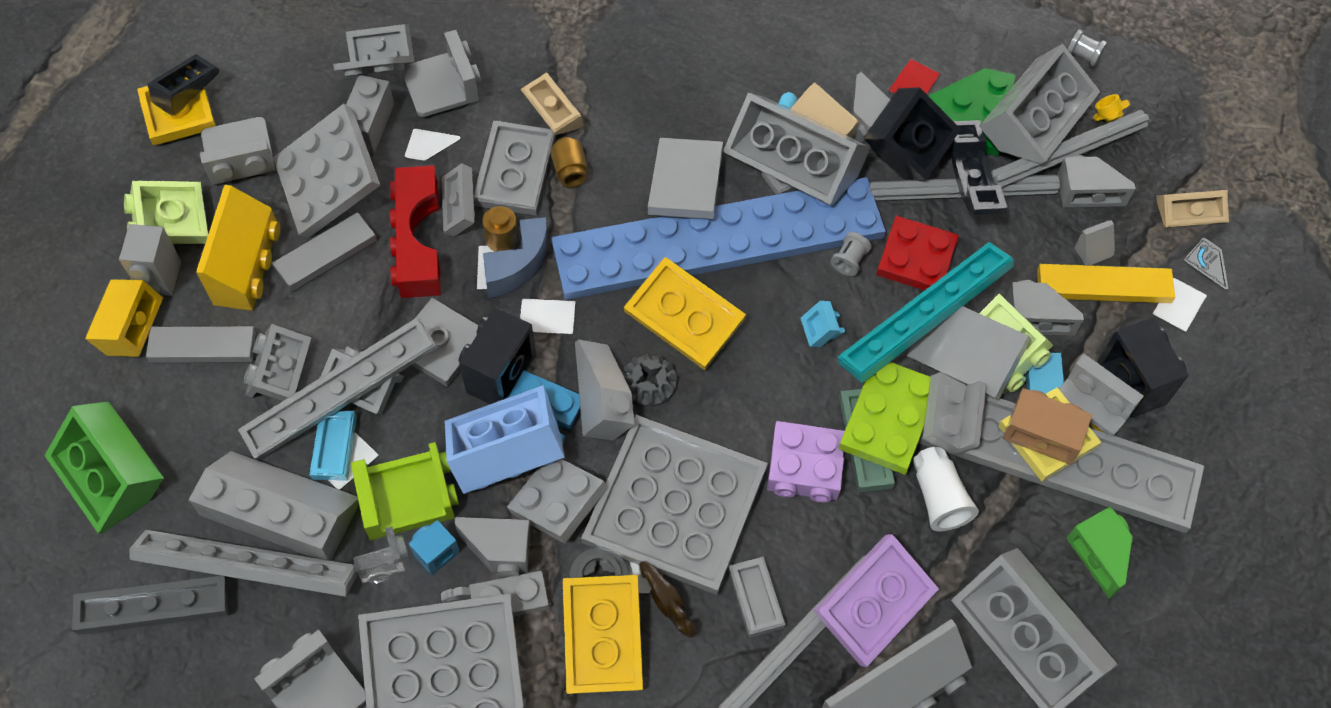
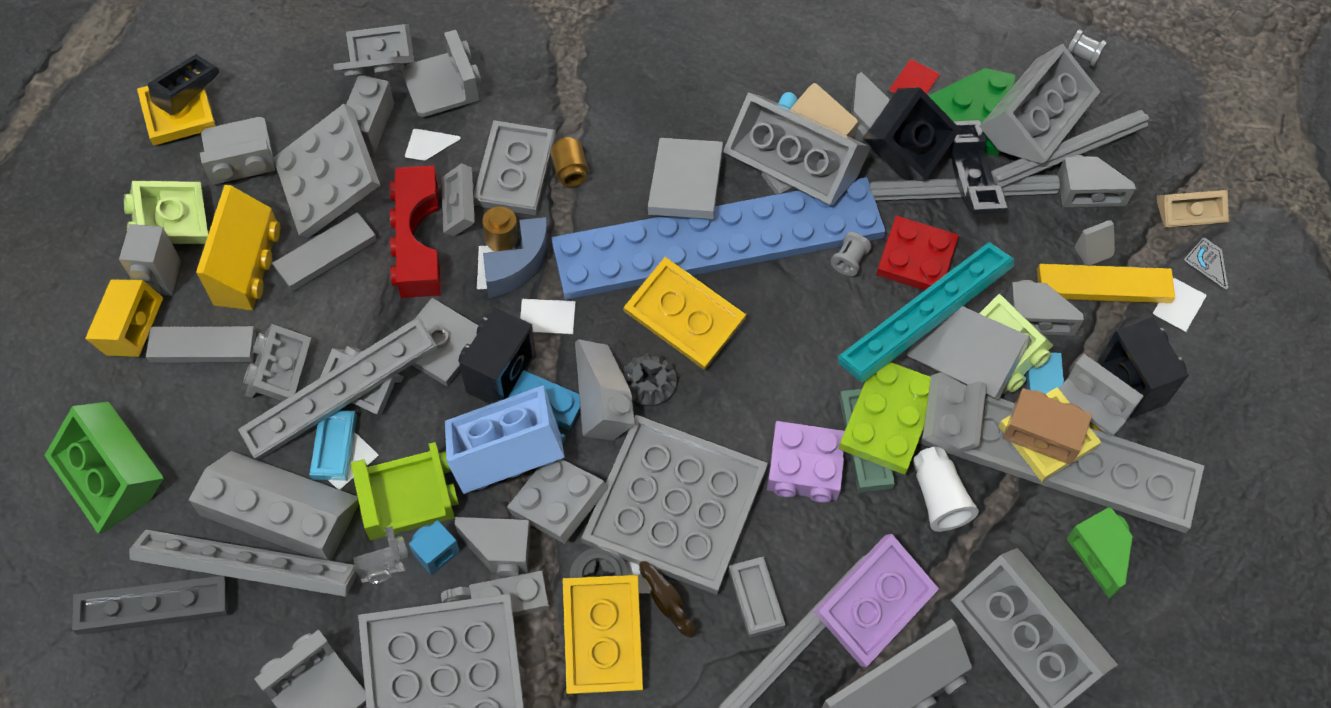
(552, 105): tan slope -> none
(821, 324): medium azure tile -> none
(1110, 108): yellow plate -> none

